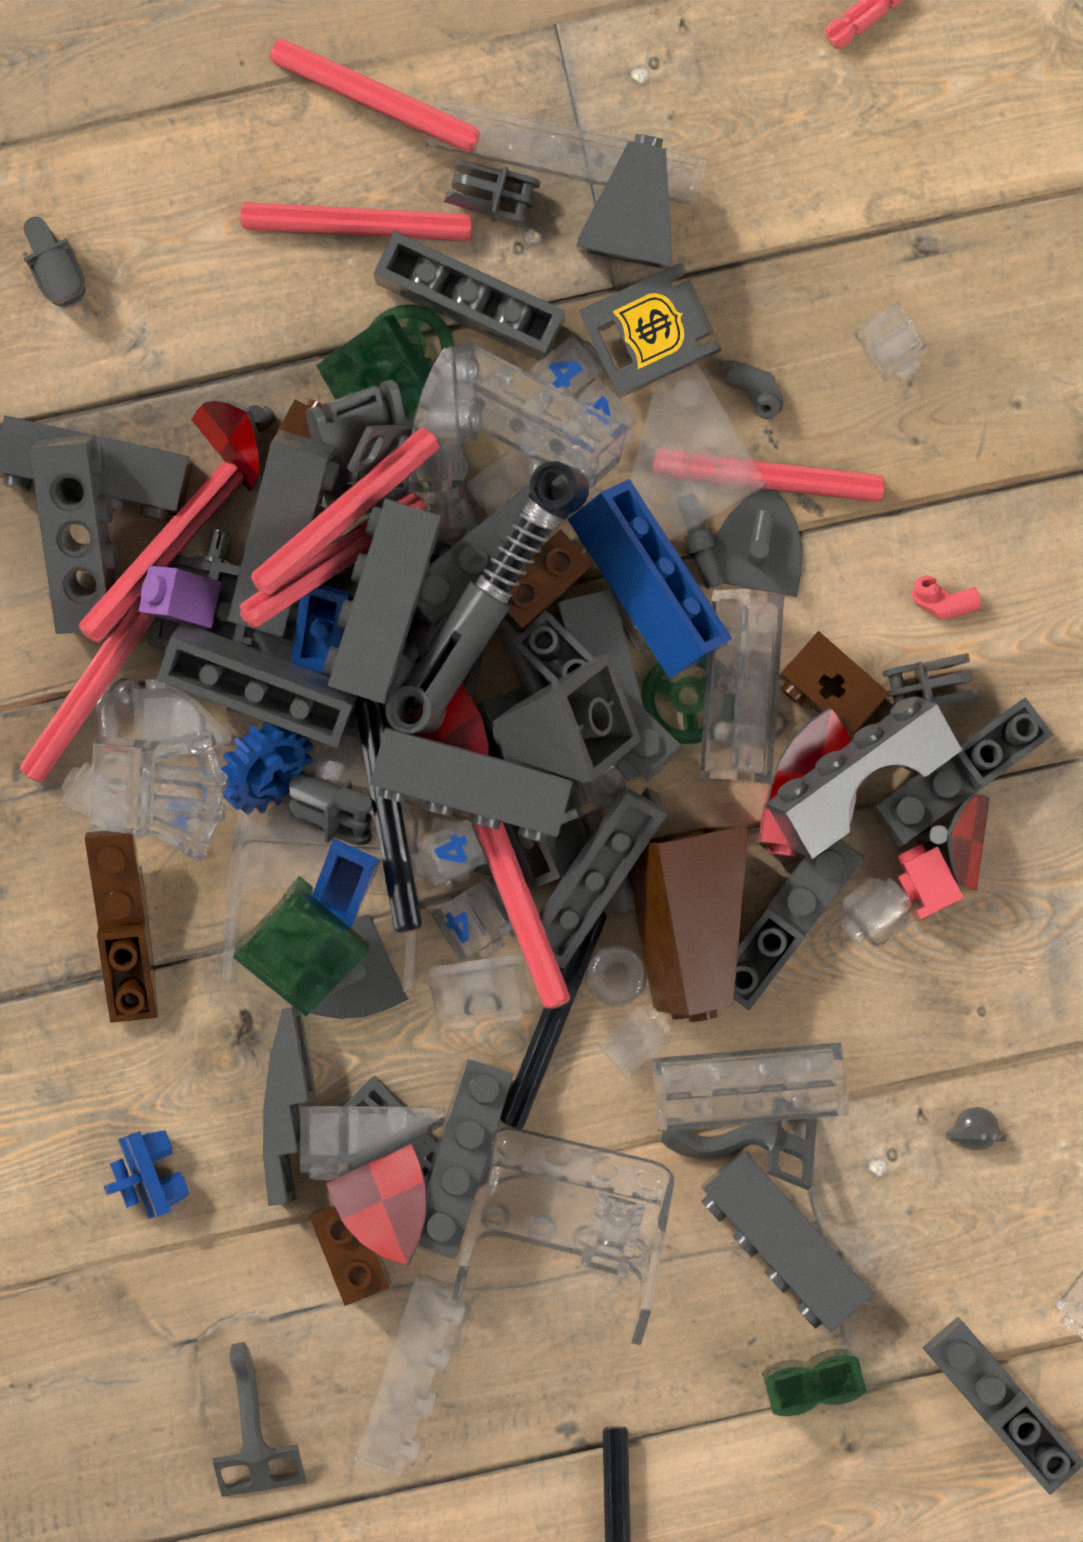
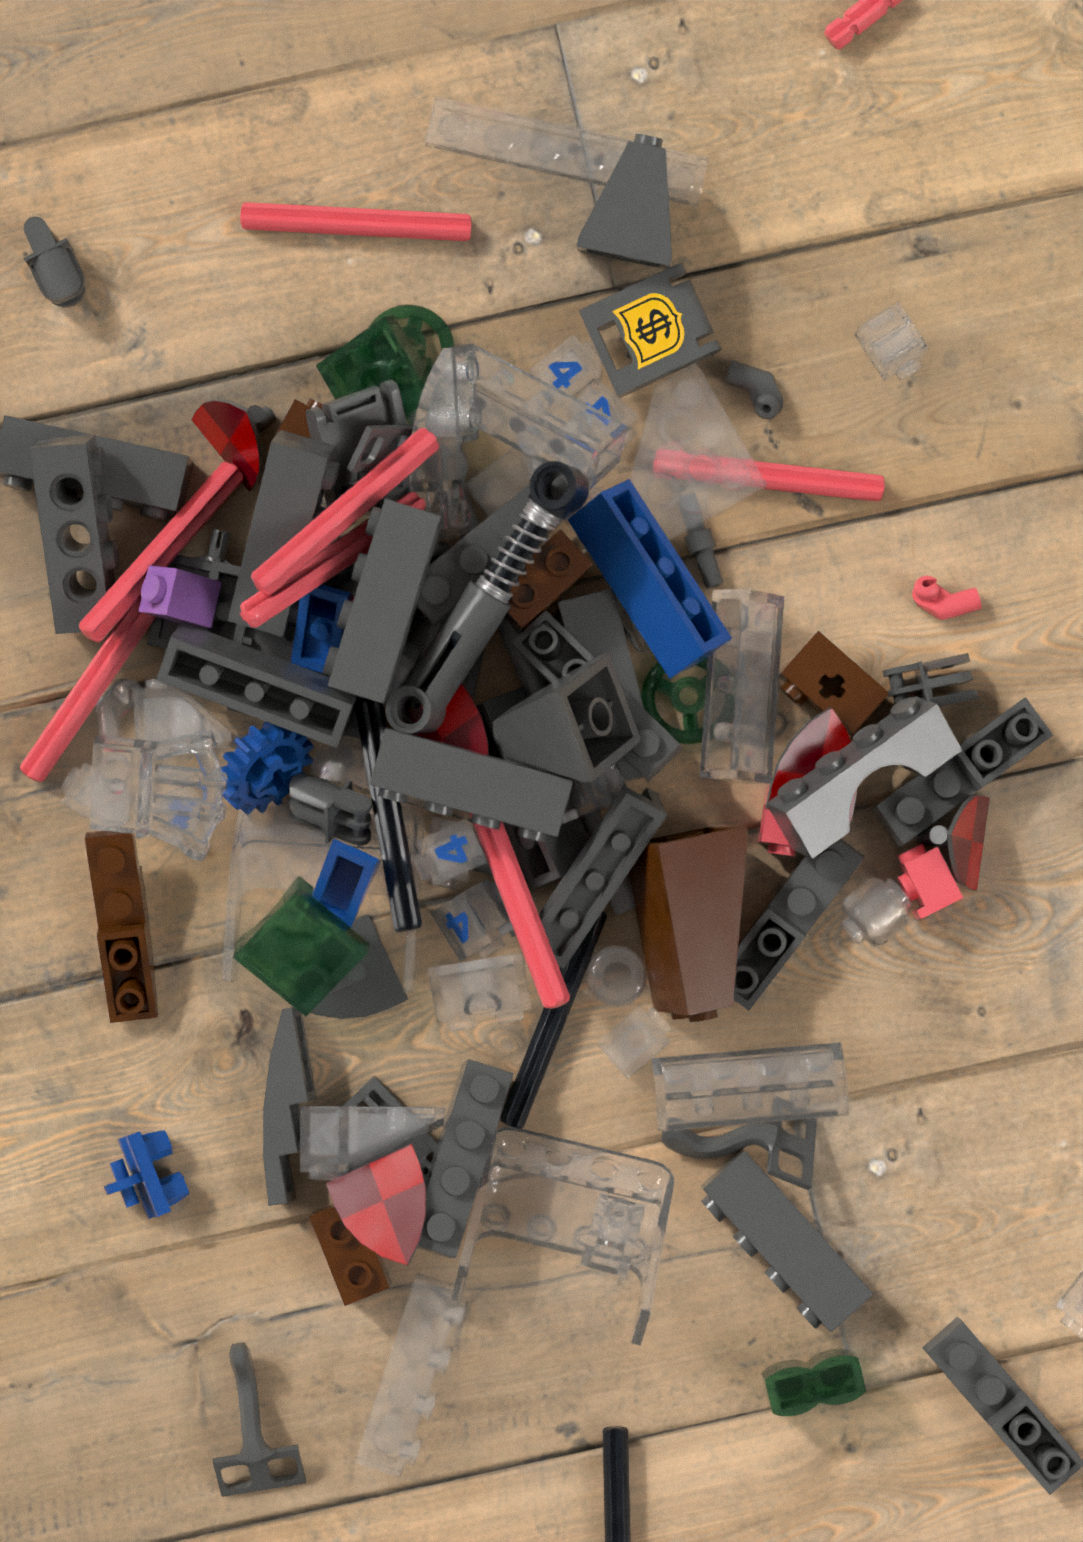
(375, 95): coral axle -> none
(469, 296): dark grey brick -> none
(492, 191): dark grey arm -> none
(760, 545): dark grey shield -> none
(976, 1129): dark grey piece -> none

